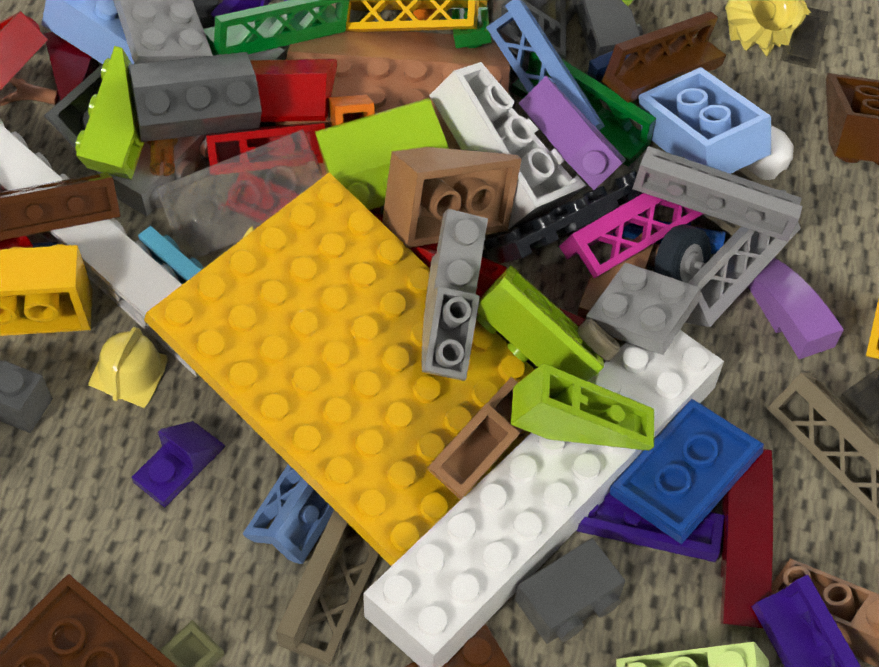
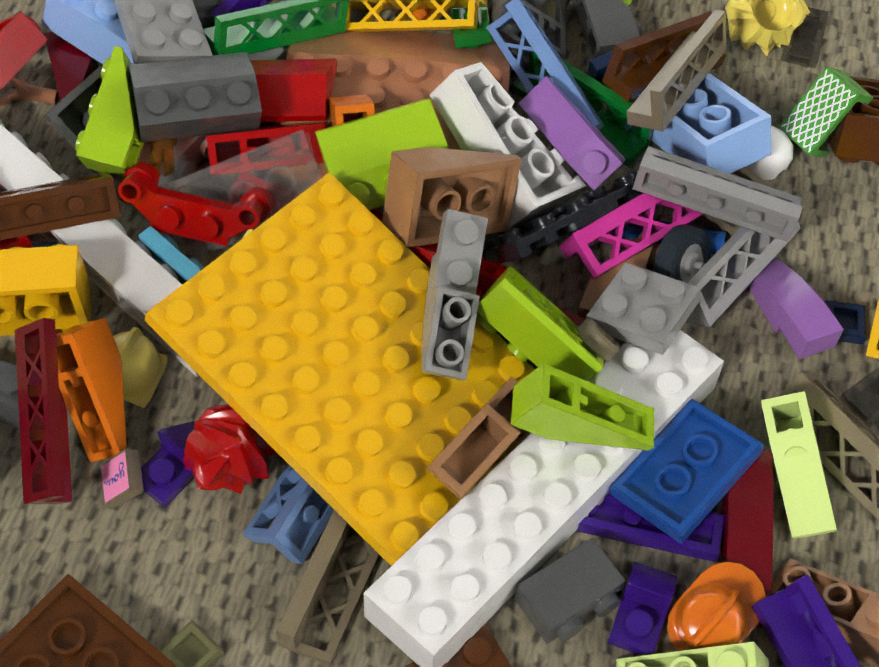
(42, 416): none -> dark red fence
(93, 387): none -> orange slope
(121, 478): none -> tile
(192, 214): none -> red plate
(225, 451): none -> red hair
(642, 610): none -> dark purple slope
(680, 75): none -> dark tan fence
(716, 608): none -> orange piece
(798, 465): none -> yellowish green slope
(822, 110): none -> bright green panel
(852, 319): none -> dark blue tile

